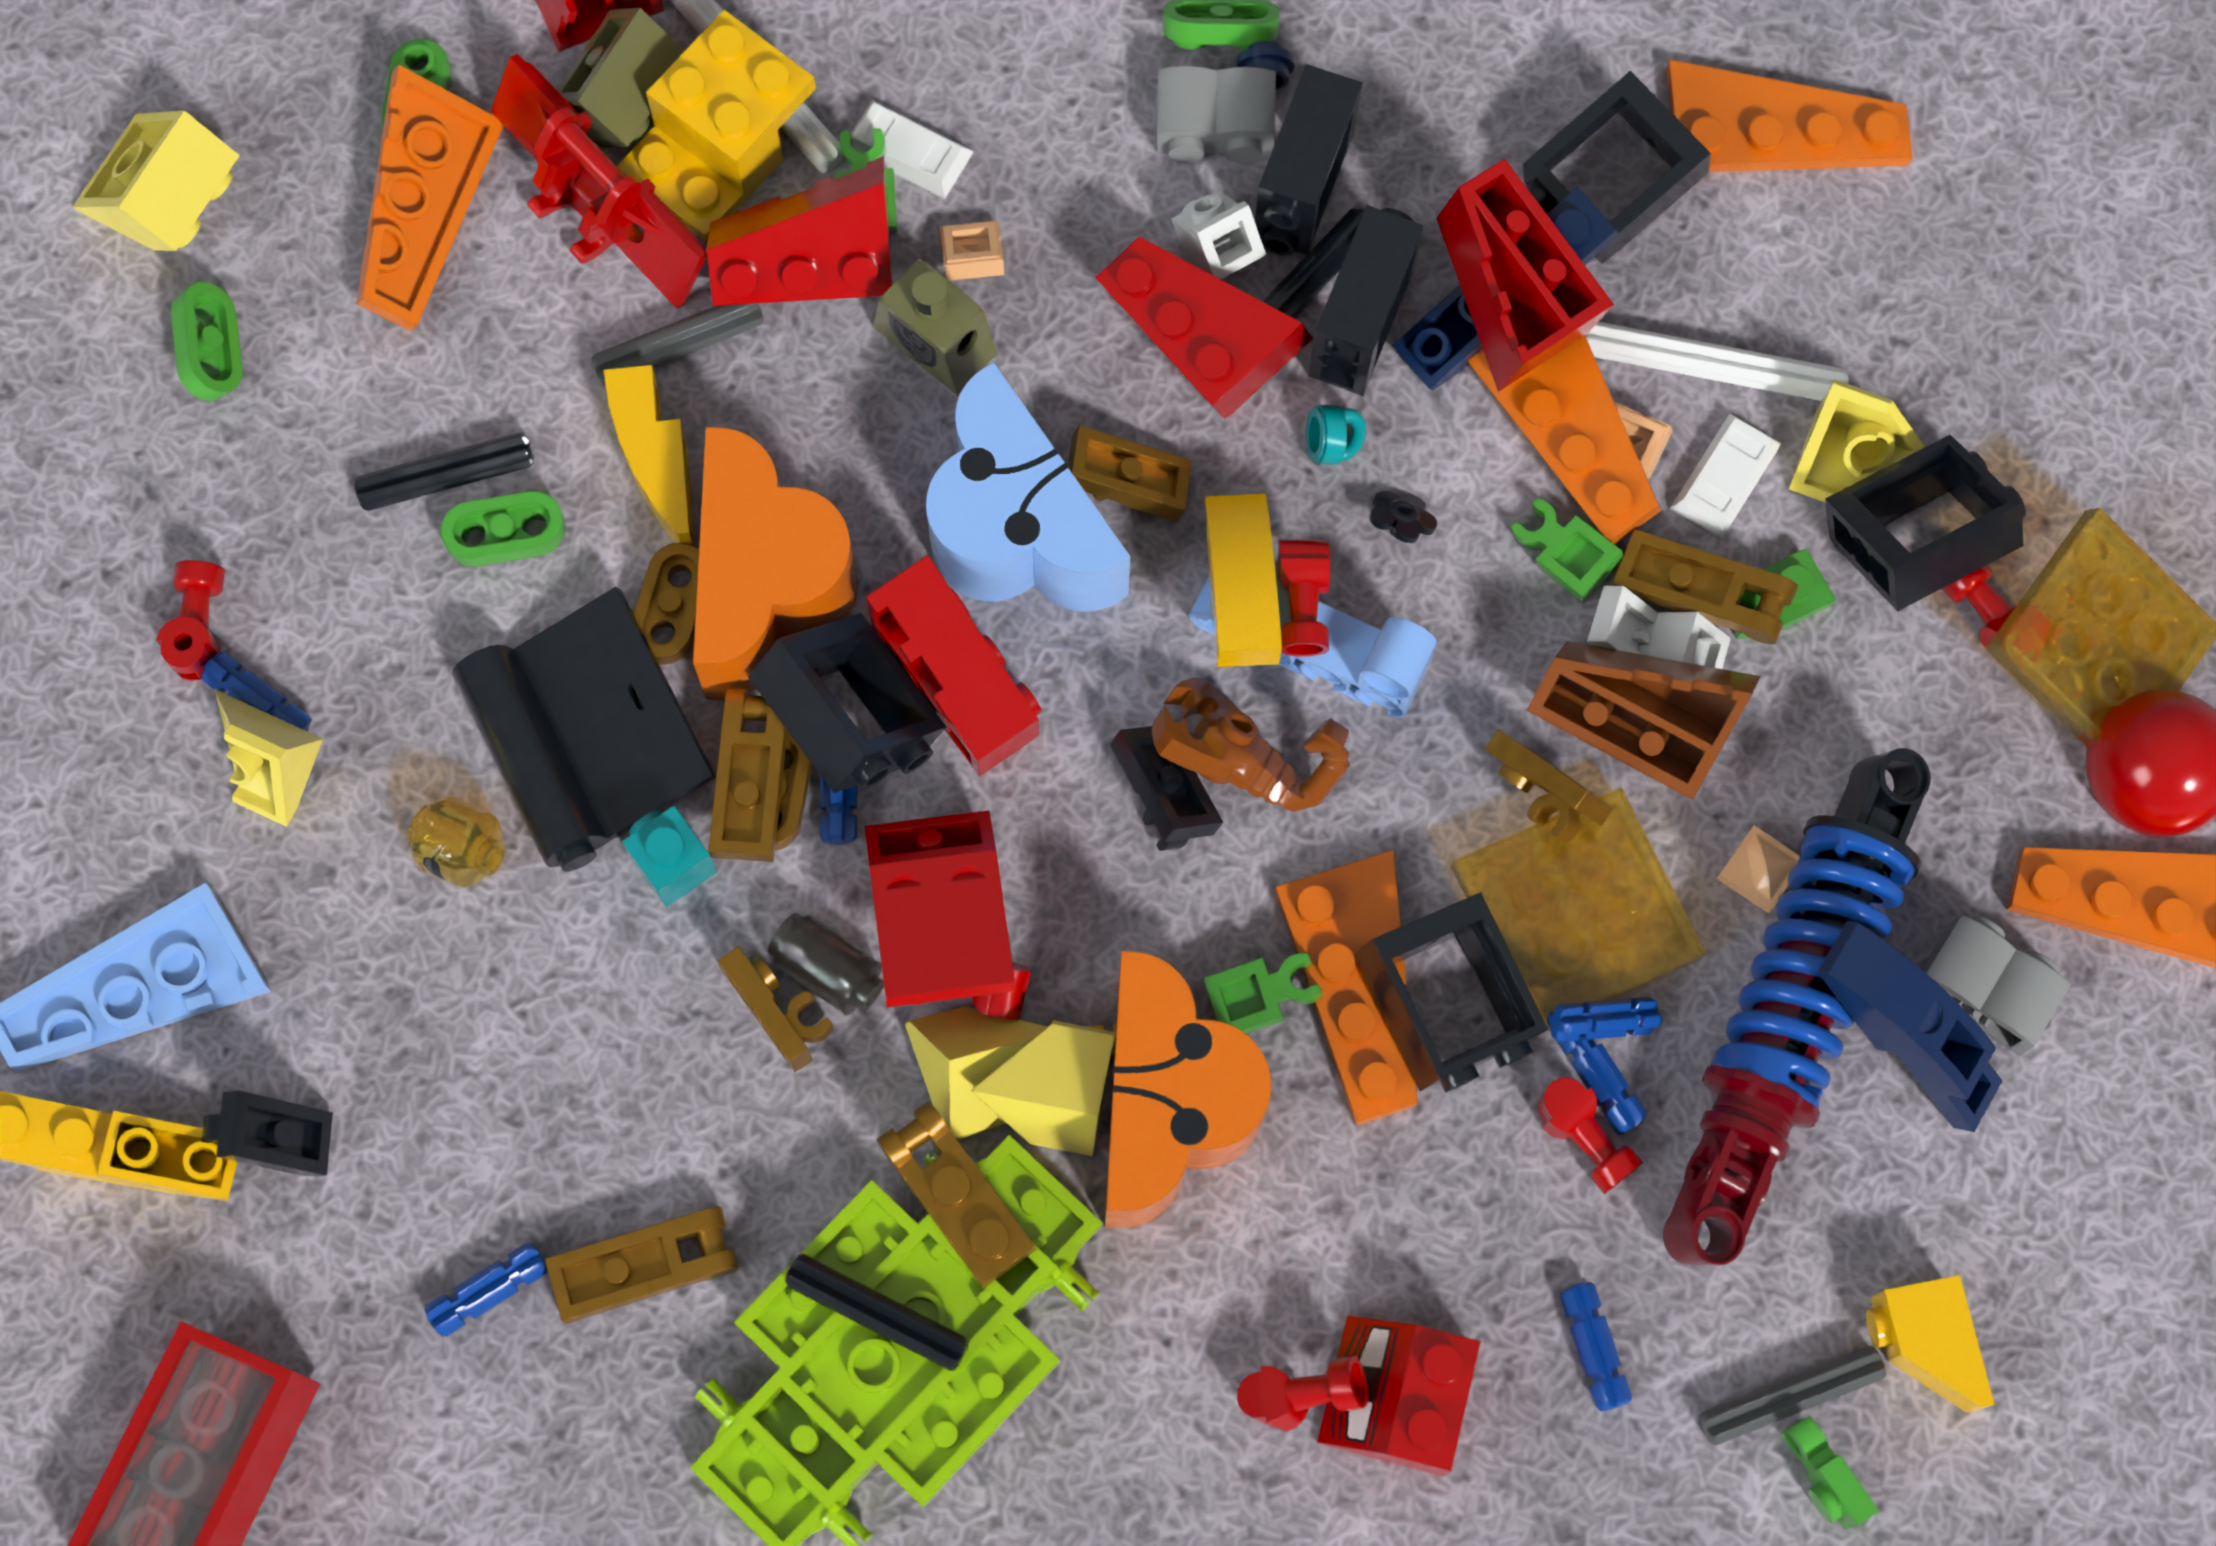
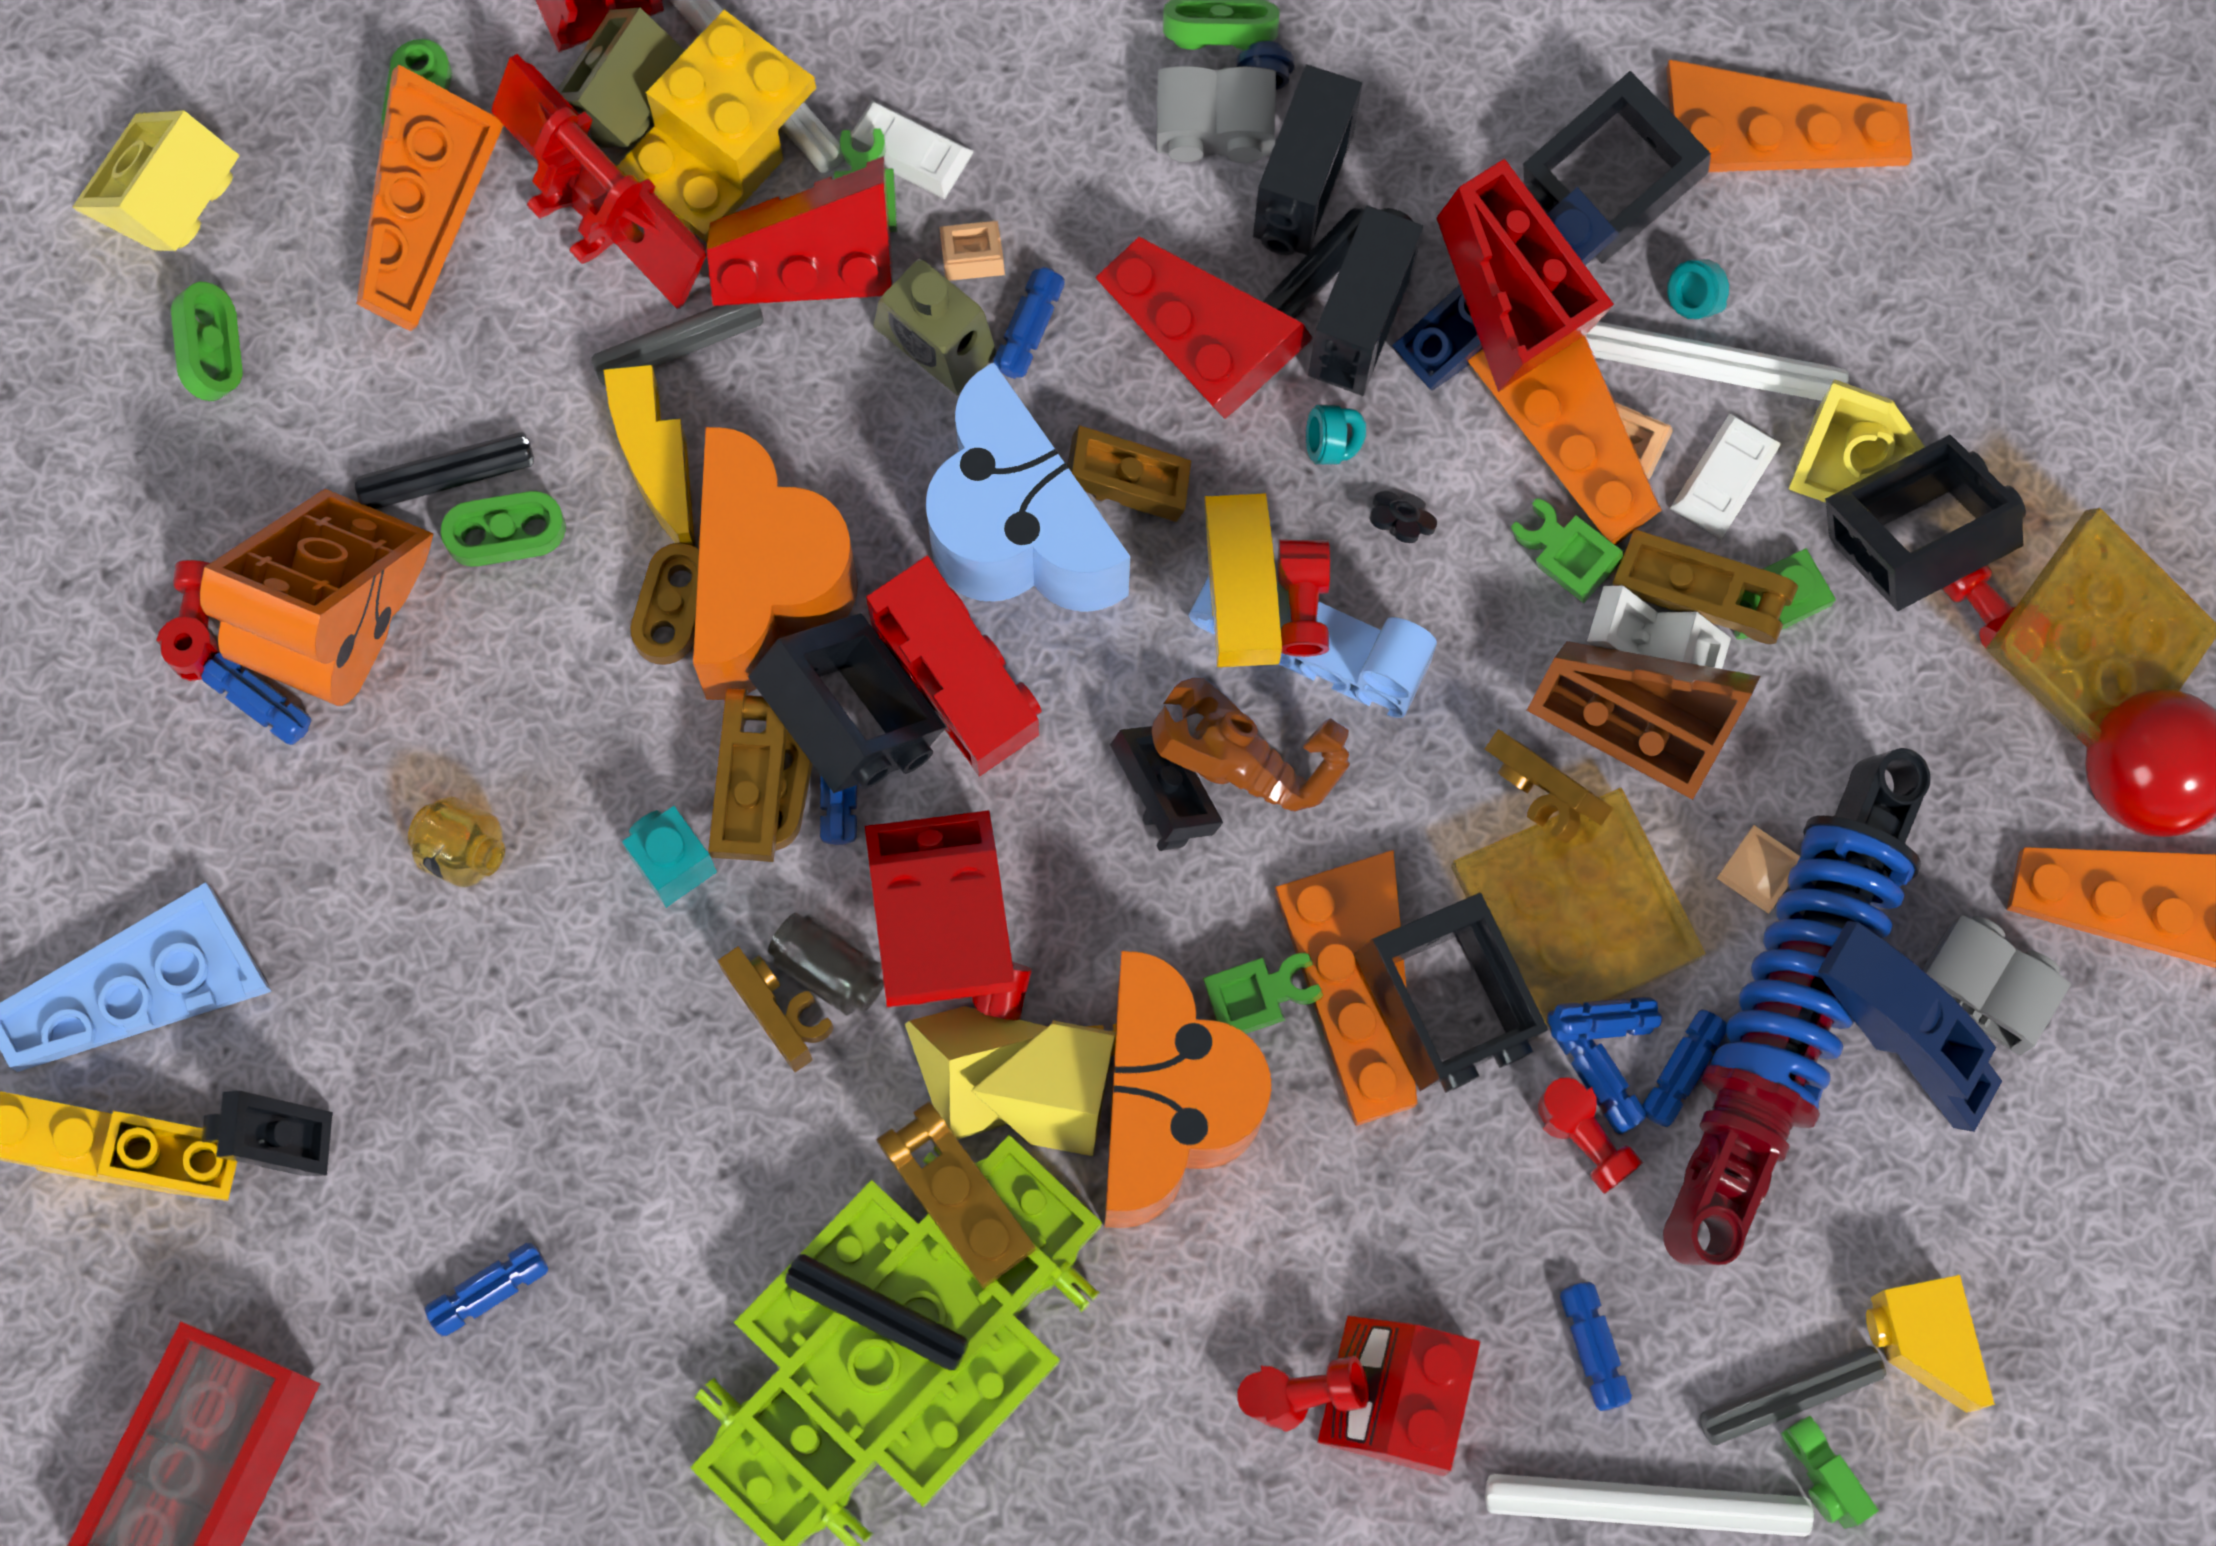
(267, 758): light yellow slope -> none
(315, 593): none -> orange brick
(573, 733): black door -> none
(639, 1265): pearl gold plate -> none
(1029, 322): none -> blue axle
(1211, 223): white brick -> none
(1649, 1505): none -> white axle
(1684, 1068): none -> blue axle
(1698, 289): none -> teal tile

